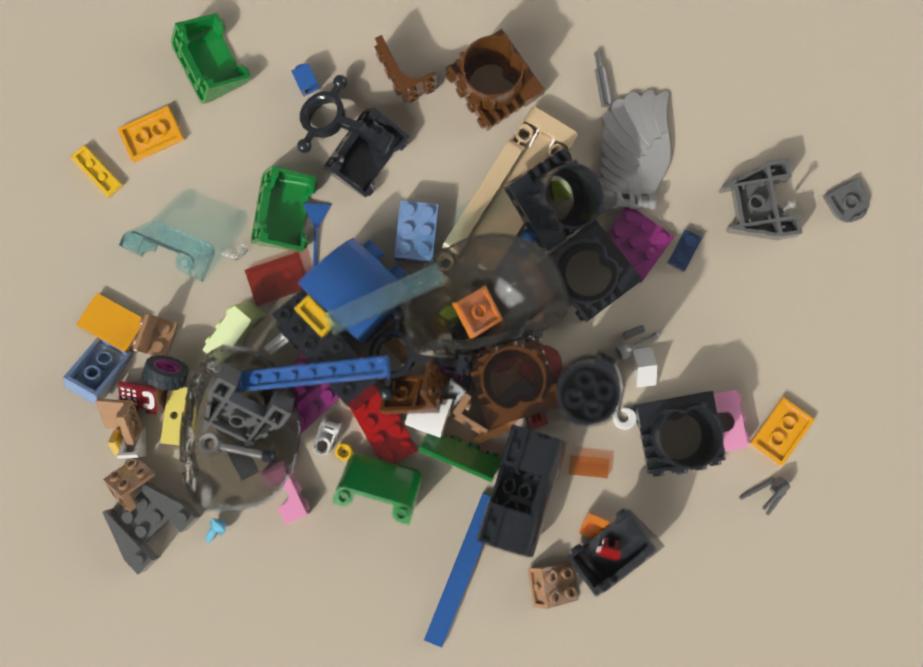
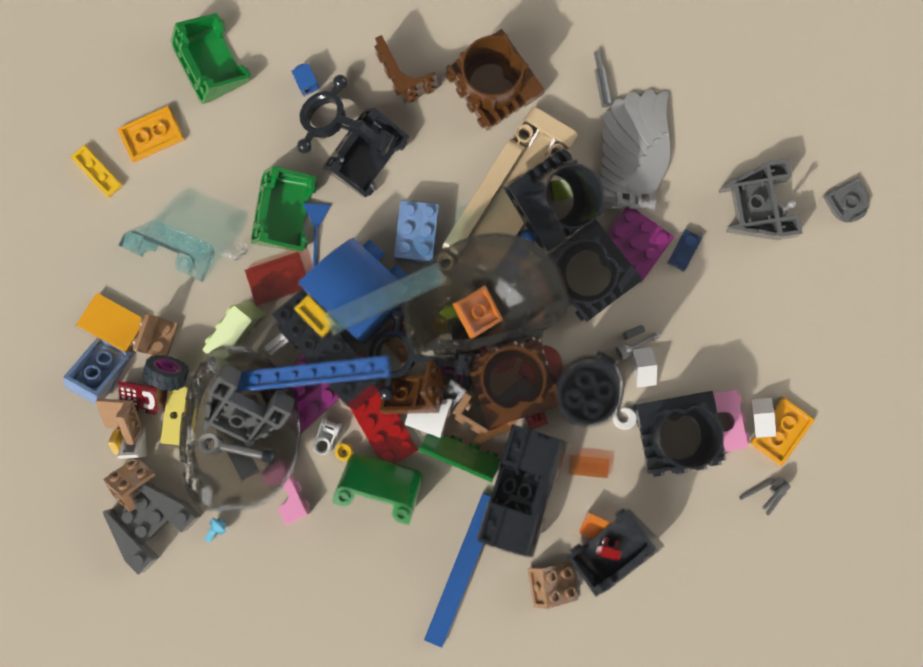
(764, 417): none -> white slope

